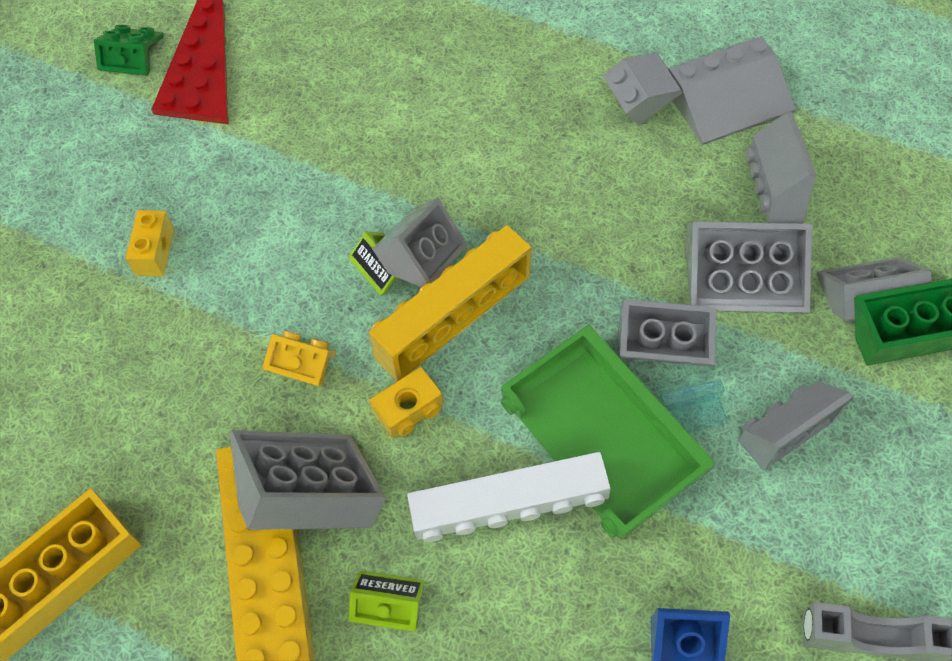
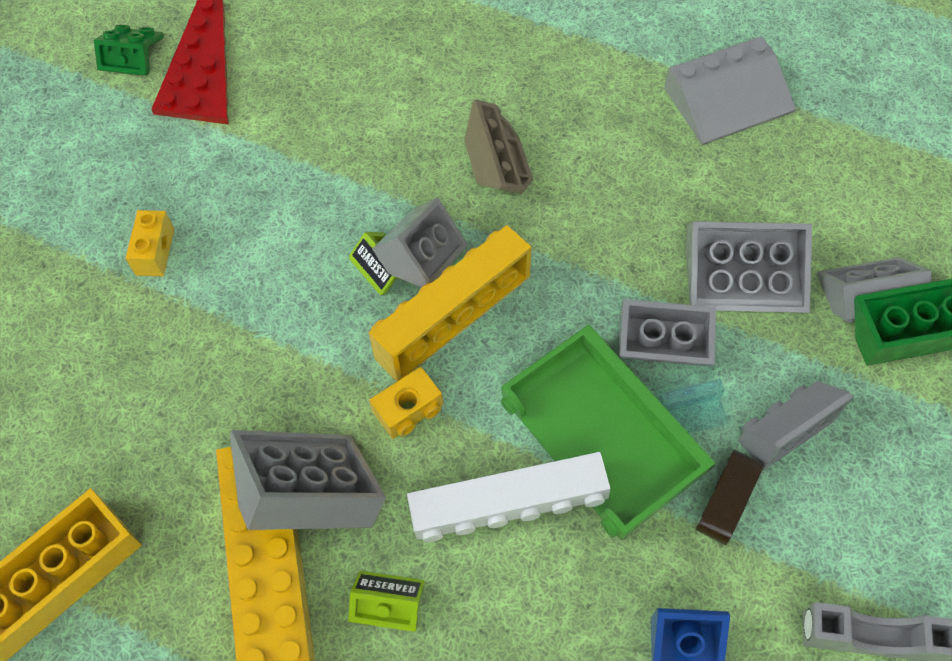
(297, 358): yellow bracket -> none
(496, 150): none -> dark tan wedge
(642, 86): light grey slope -> none
(730, 497): none -> dark brown beam
(781, 171): light grey slope -> none

